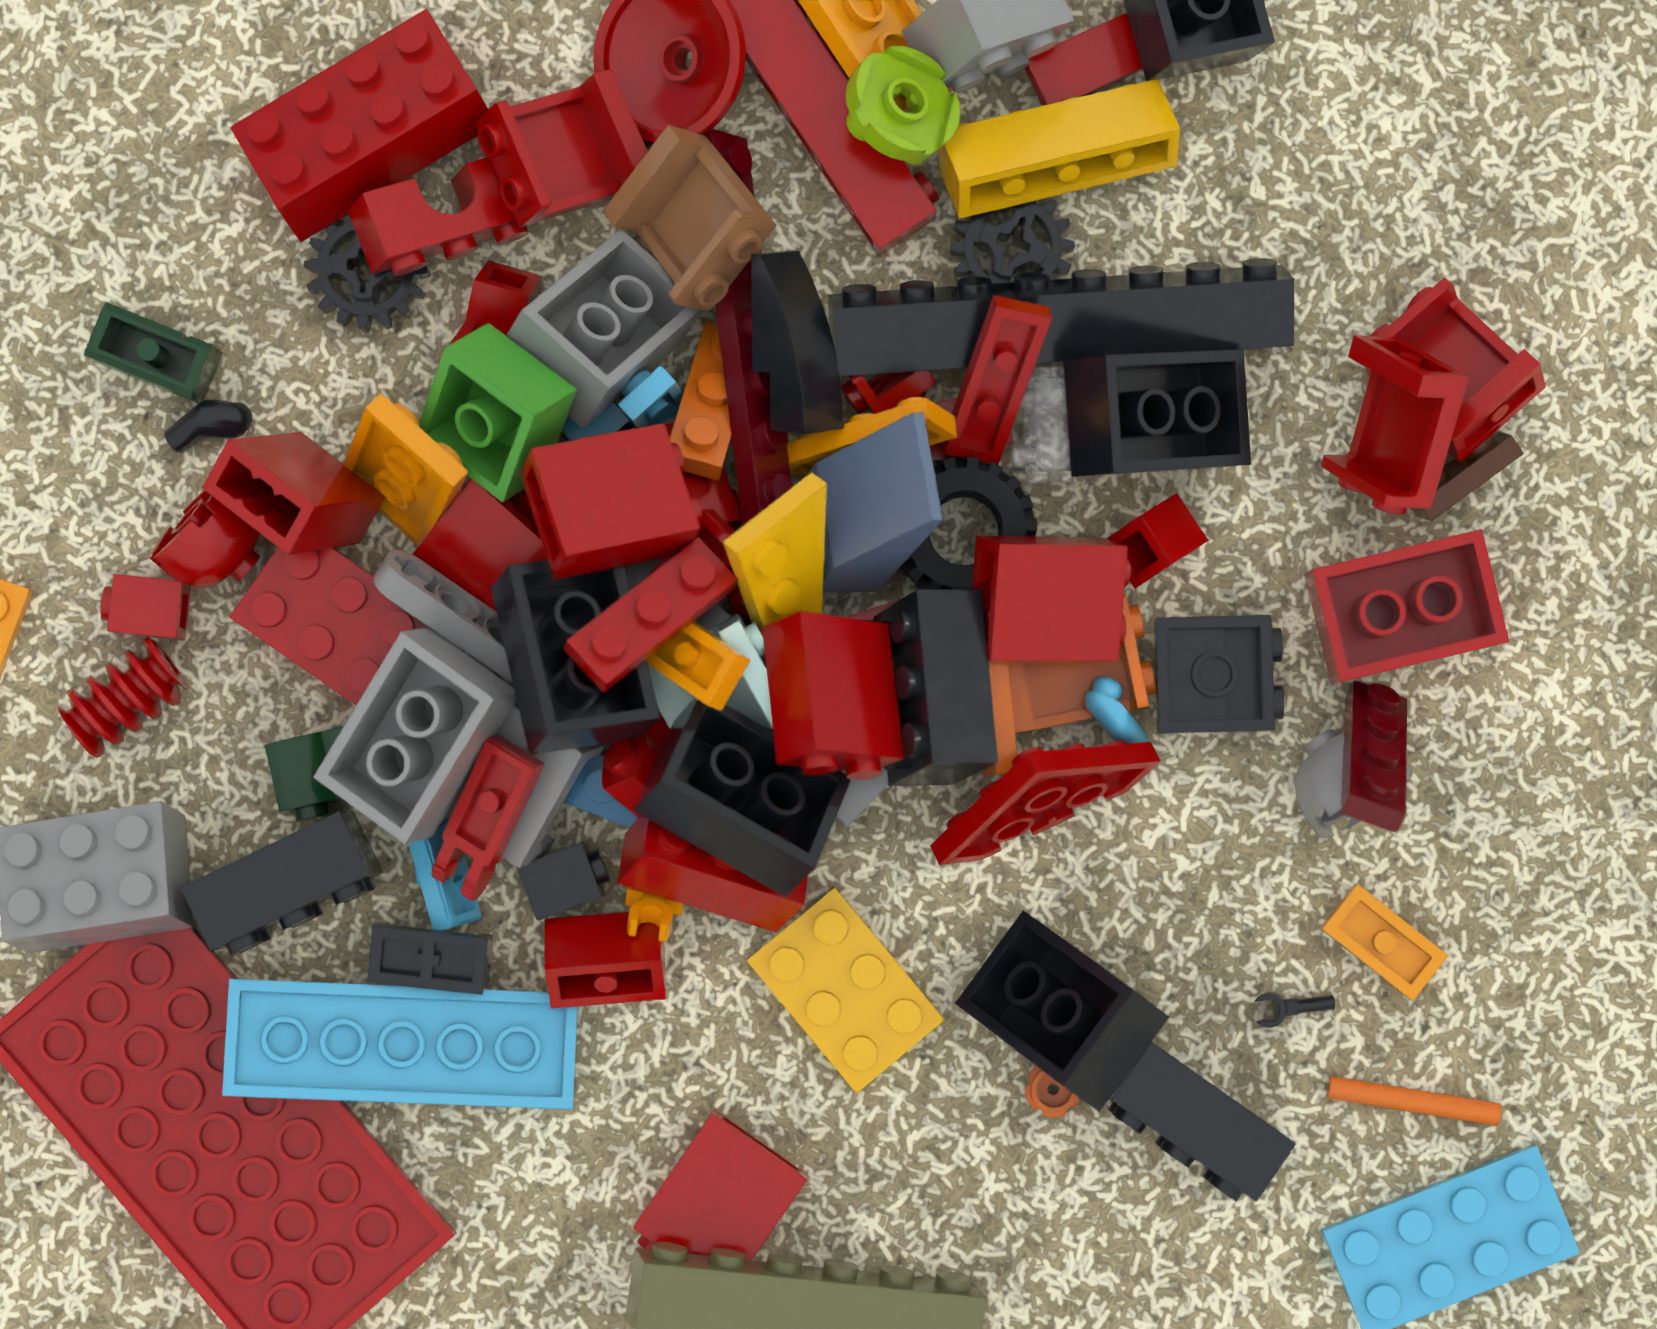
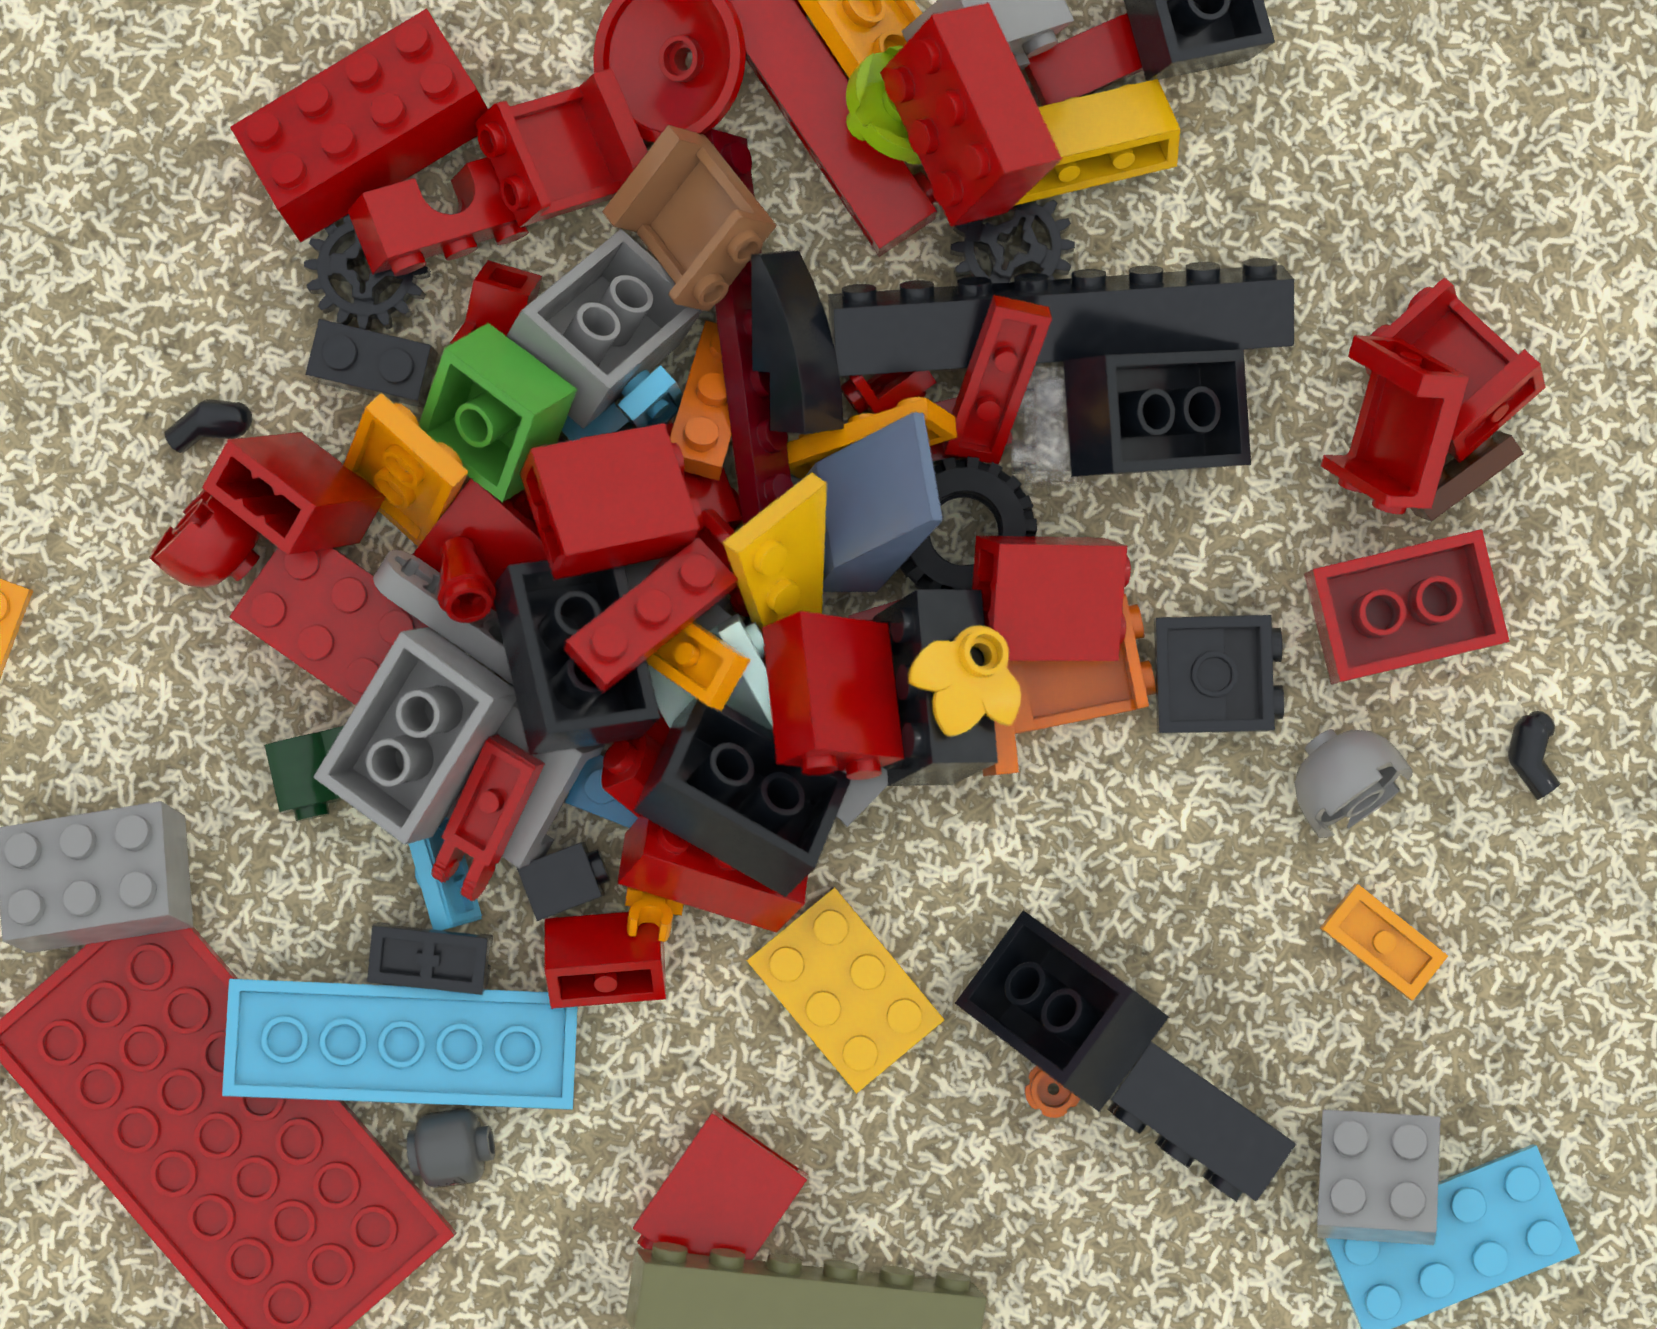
(123, 698): red piece -> none
(146, 607): red brick -> none
(153, 353): dark green brick -> none
(283, 883): black brick -> none
(371, 363): none -> black brick
(449, 1148): none -> dark grey head
(464, 584): none -> red cone
(961, 687): none -> yellow plate
(969, 114): none -> red brick
(1041, 795): red plate -> none
(1111, 714): medium azure arm -> none
(1159, 539): red brick -> none
(1294, 1006): black hand -> none
(1375, 756): dark red plate -> none
(1378, 1177): none -> light grey brick
(1413, 1100): orange bar -> none
(1528, 751): none -> black arm

